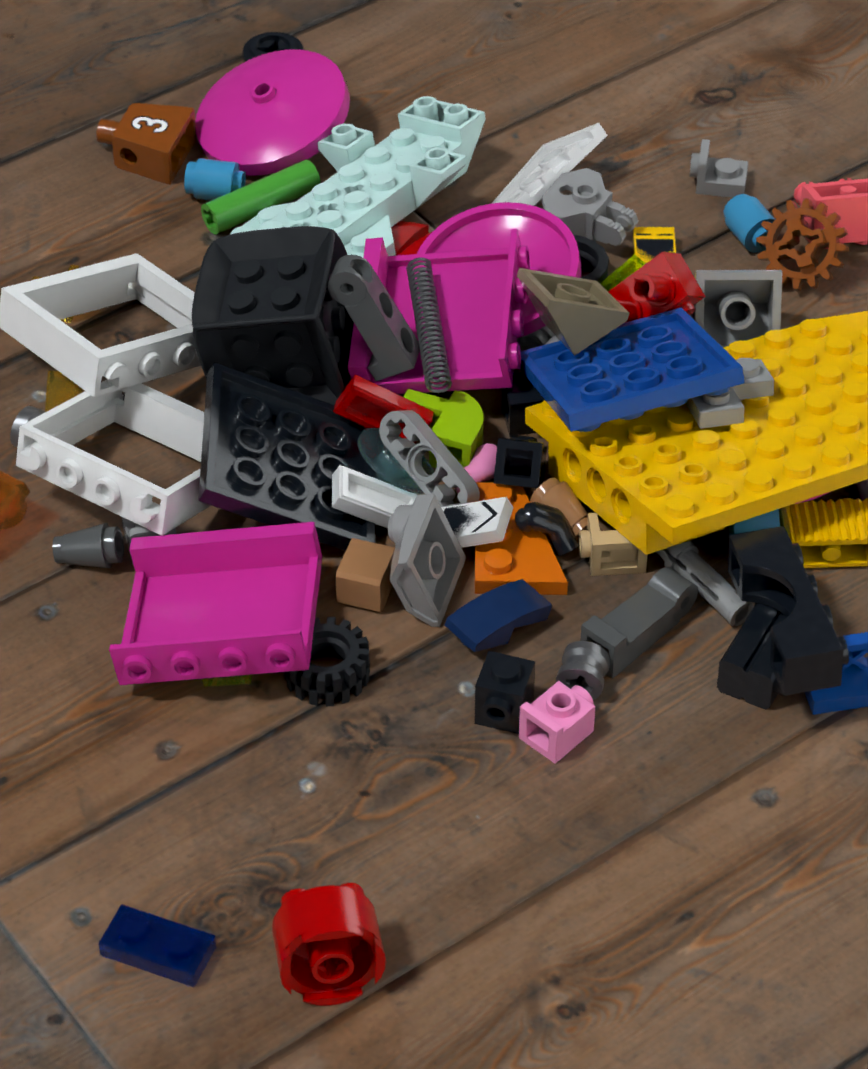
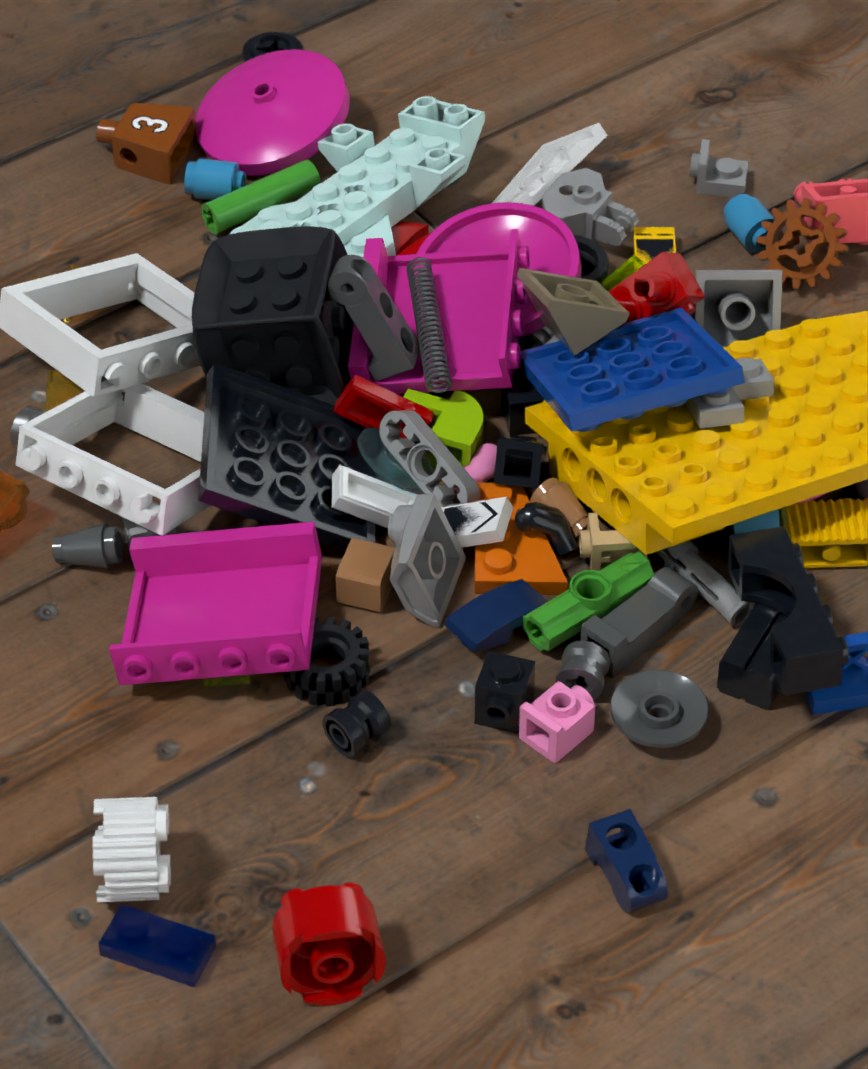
(129, 849): none -> white brick
(355, 724): none -> black wheel
(588, 595): none -> bright green piece
(626, 861): none -> dark blue leg
(659, 708): none -> dark grey dish

